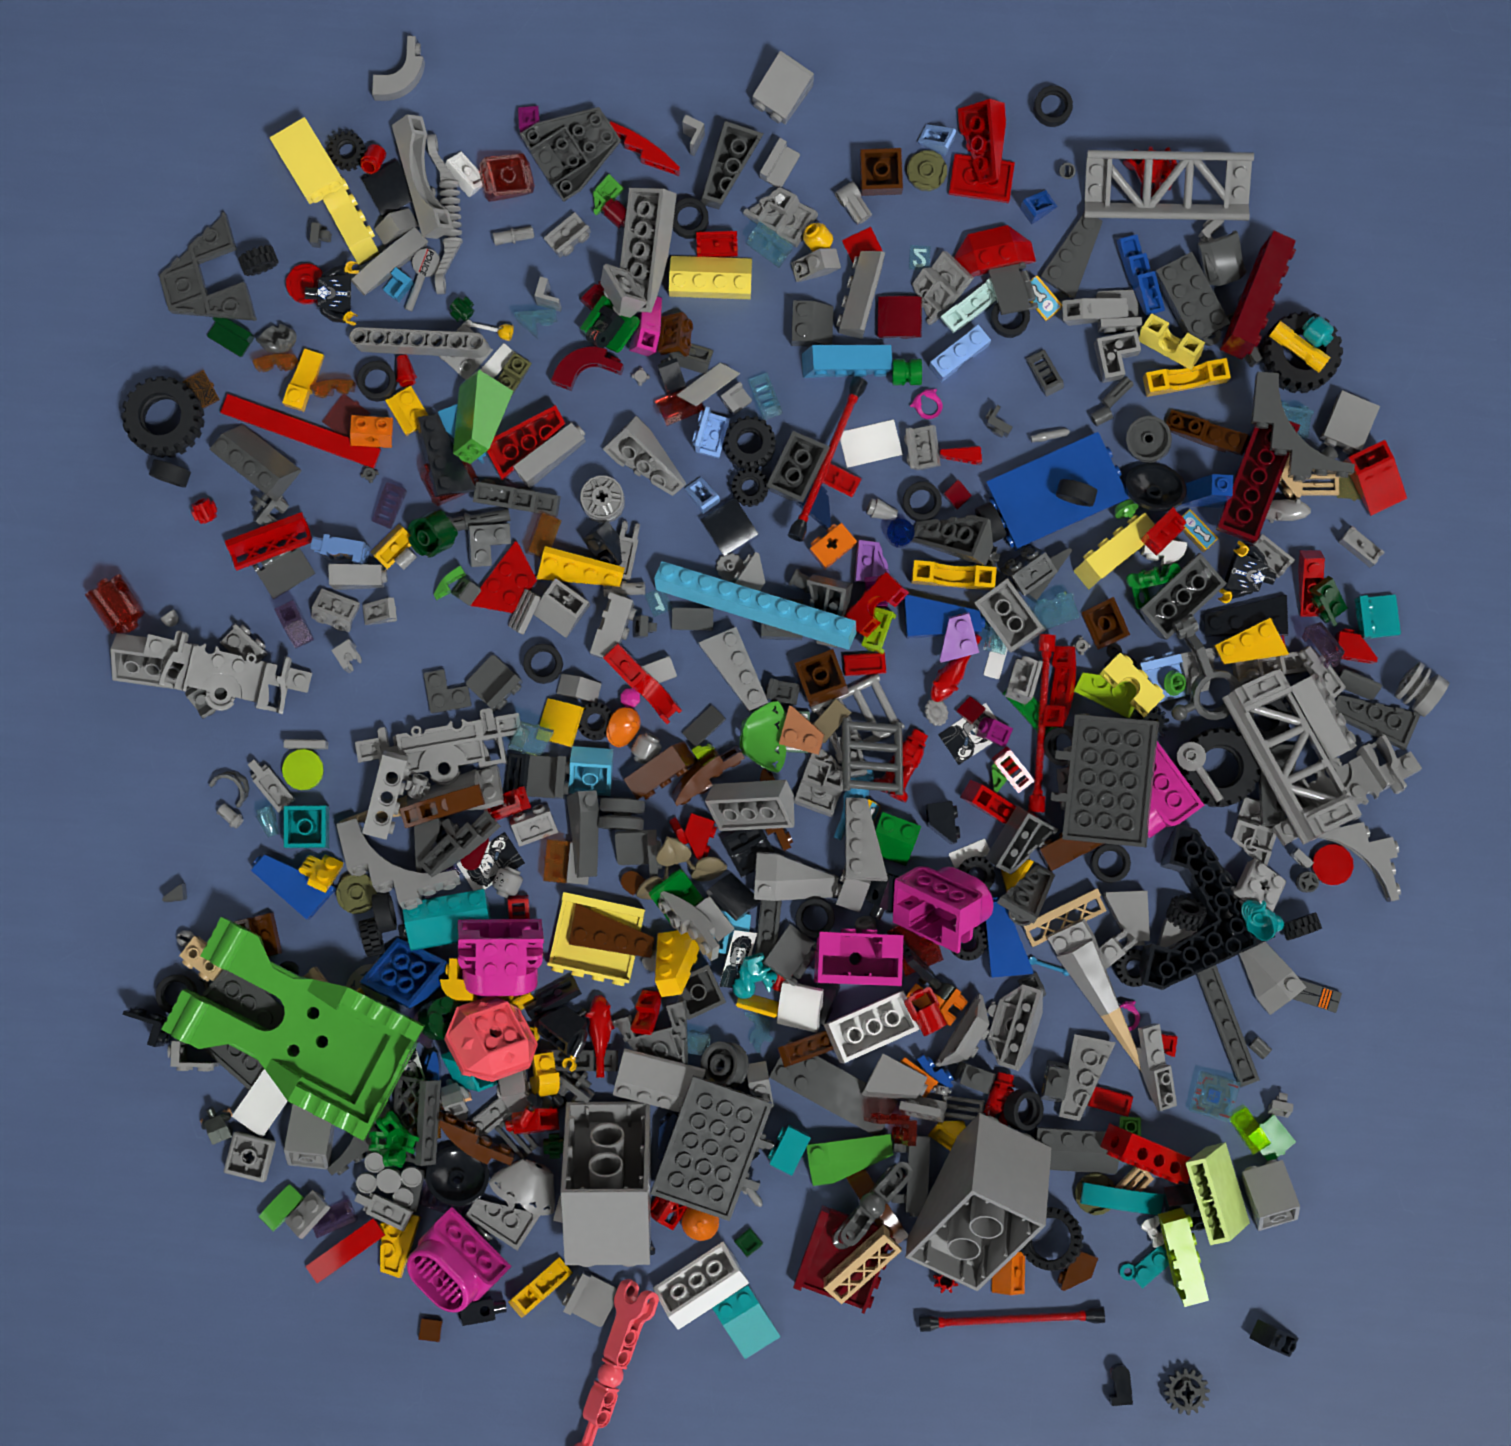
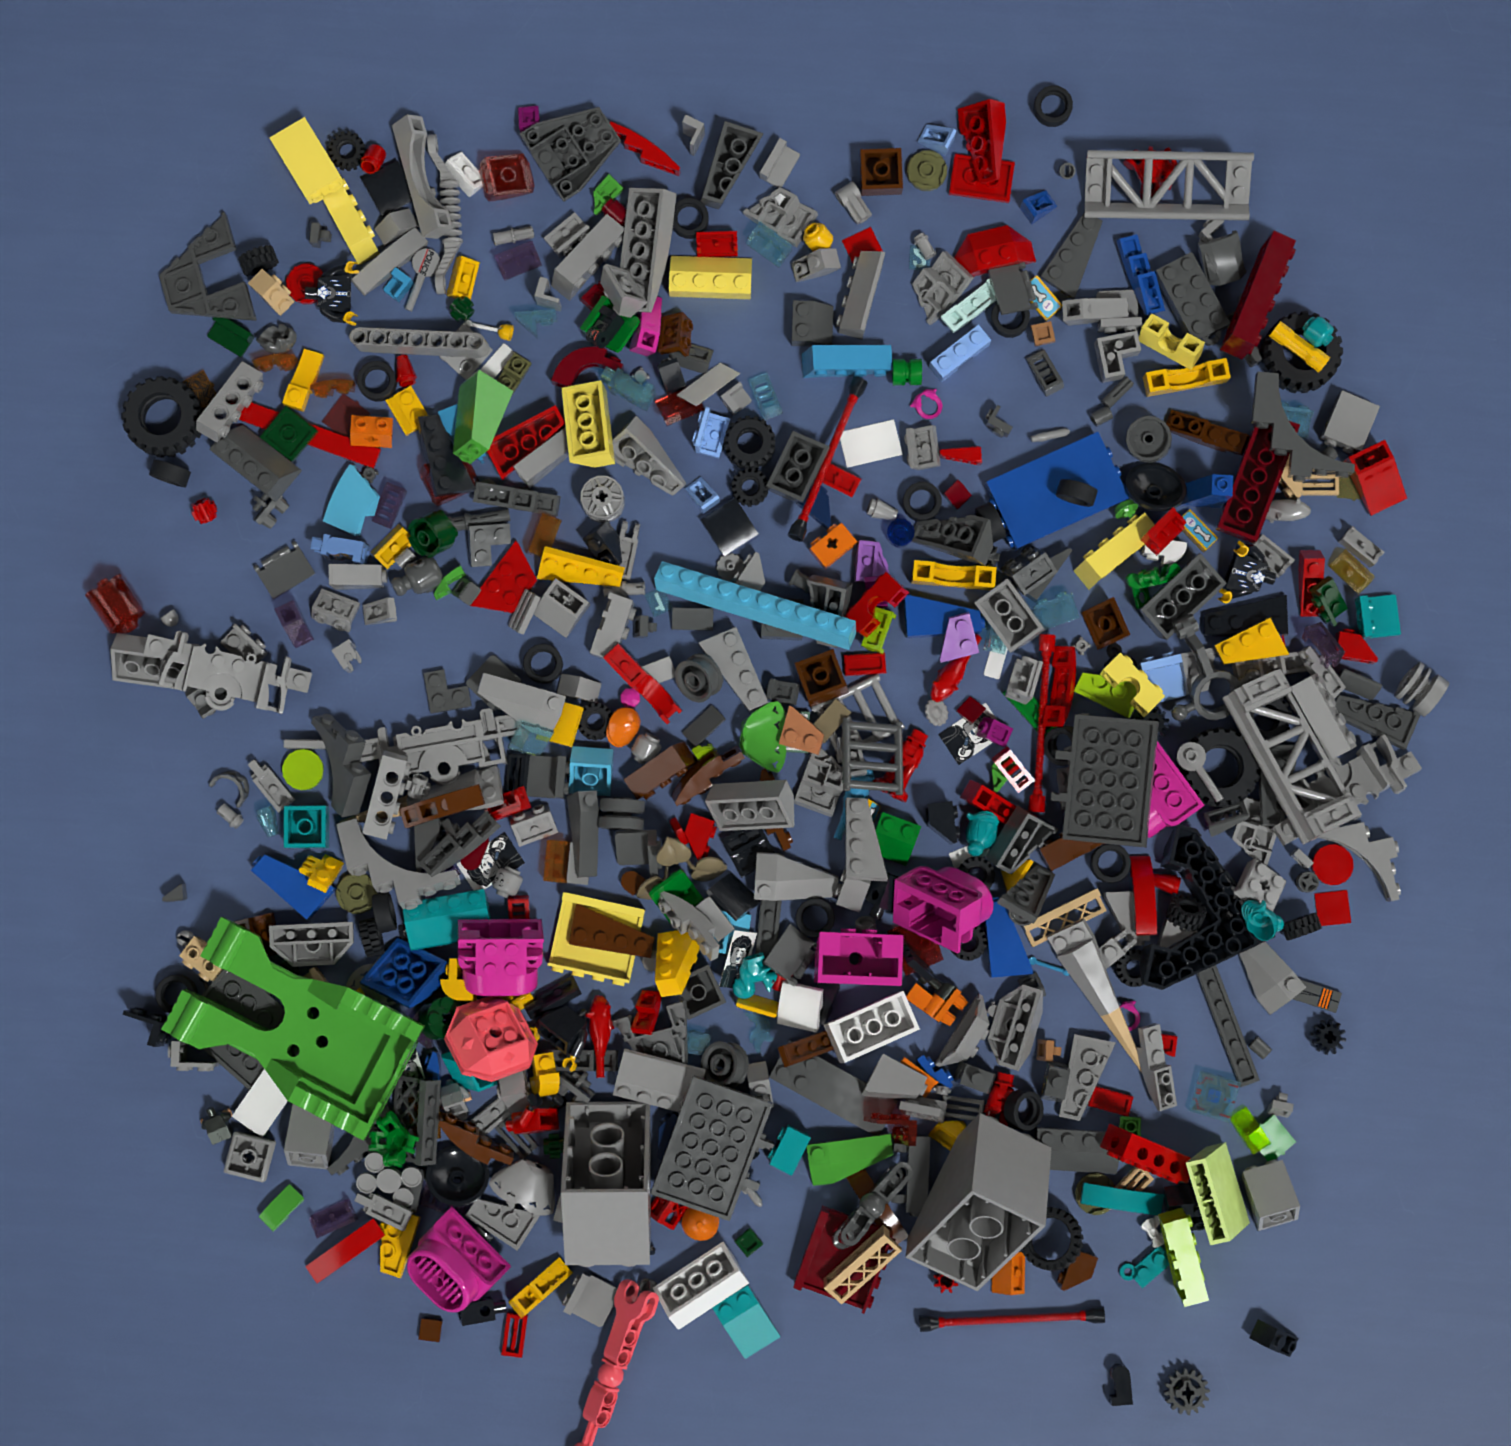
(230, 392): none -> light grey brick
(268, 537): red fence -> none
(271, 292): none -> tan brick
(289, 434): none -> dark green tile
(307, 1214): light grey bracket -> none
(312, 943): none -> light grey wedge
(348, 774): none -> dark grey arch
(351, 502): none -> medium azure slope
(403, 81): light grey arch -> none
(419, 576): none -> dark grey piece
(463, 277): none -> yellow slope
(512, 1353): none -> red tile
(518, 260): none -> clear purple hinge
(522, 701): none -> light grey wedge
(587, 257): none -> light grey wedge
(588, 424): none -> light yellow slope
(628, 389): none -> clear light blue hips
(647, 1285): none -> dark grey hinge
(698, 677): none -> dark grey wheel
(783, 88): light grey slope -> none
(900, 317): dark red slope -> none
(924, 245): none -> light grey pin
(929, 1017): red piece -> none
(981, 831): none -> teal hair
(1043, 333): none -> medium nougat tile
(1046, 1050): none -> medium nougat tile
(1144, 895): none -> red slope
(1167, 882): none -> red cone
(1174, 683): bright green hat -> none
(1217, 826): none -> dark grey slope
(1333, 908): none -> red sticker
(1333, 1031): none -> black gear
(1352, 571): none -> clear yellow slope

